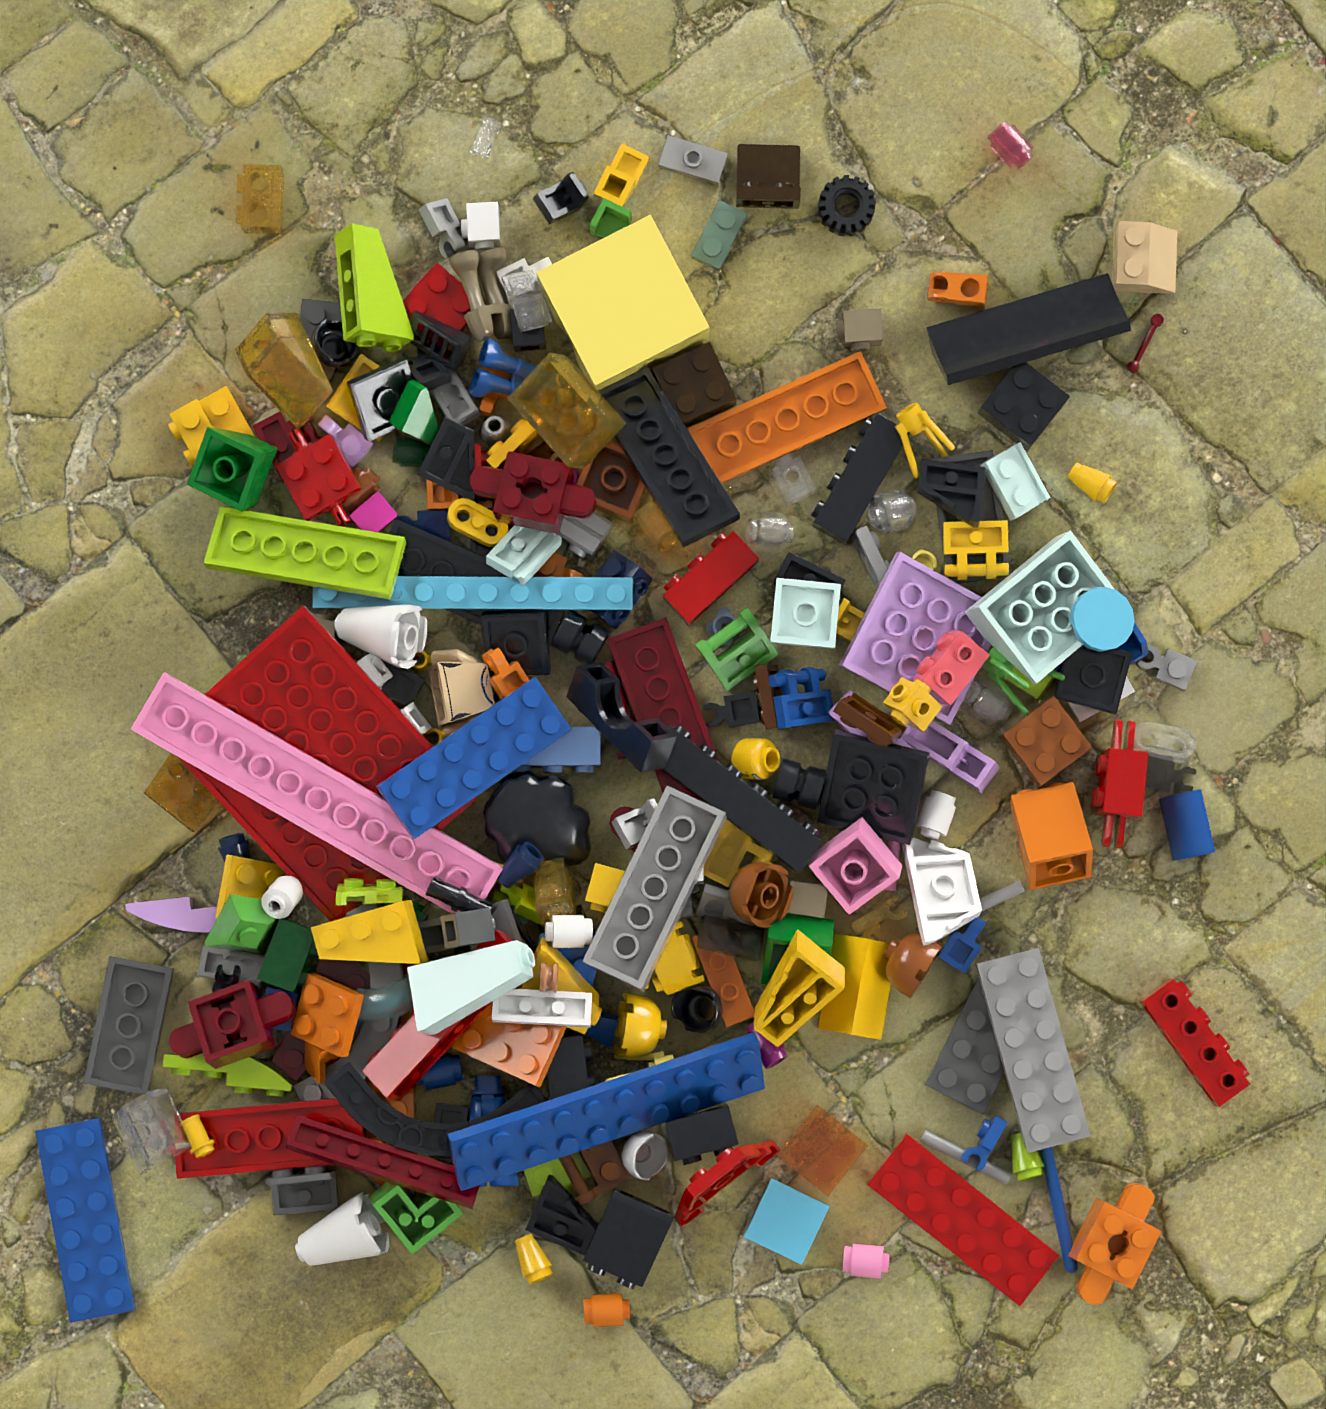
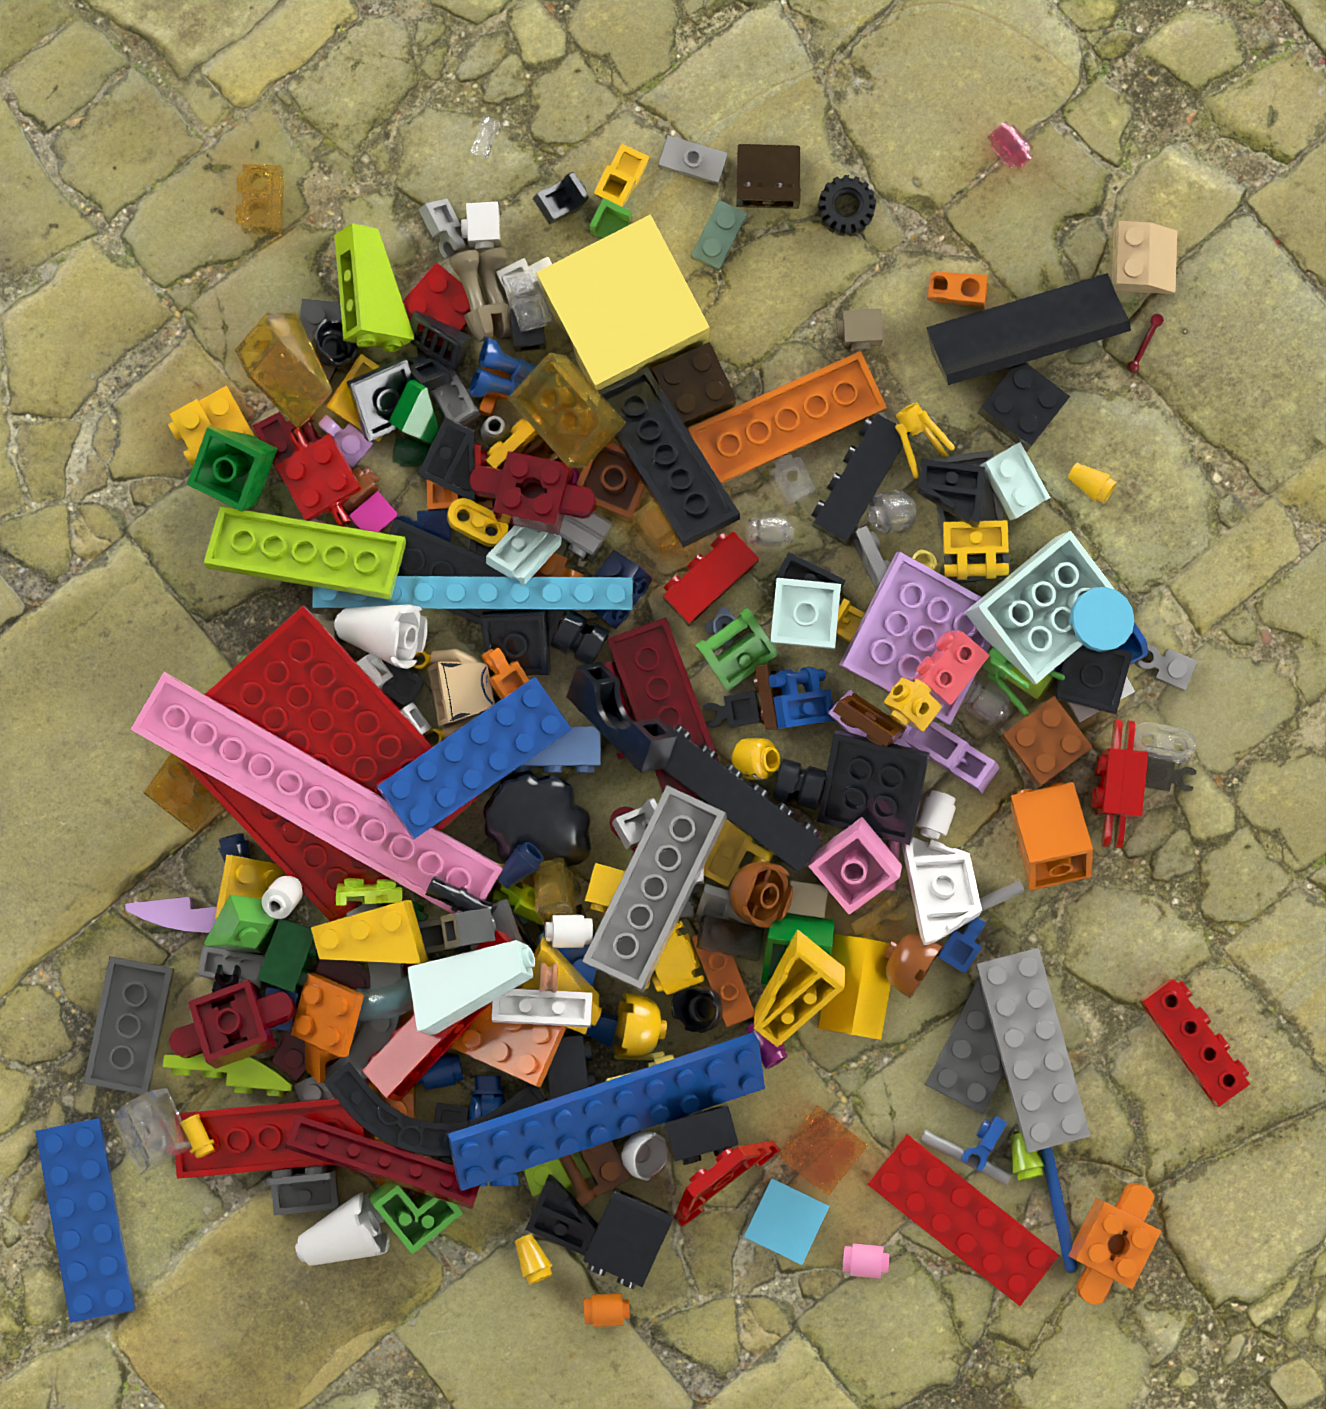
(1187, 825): blue brick -> none

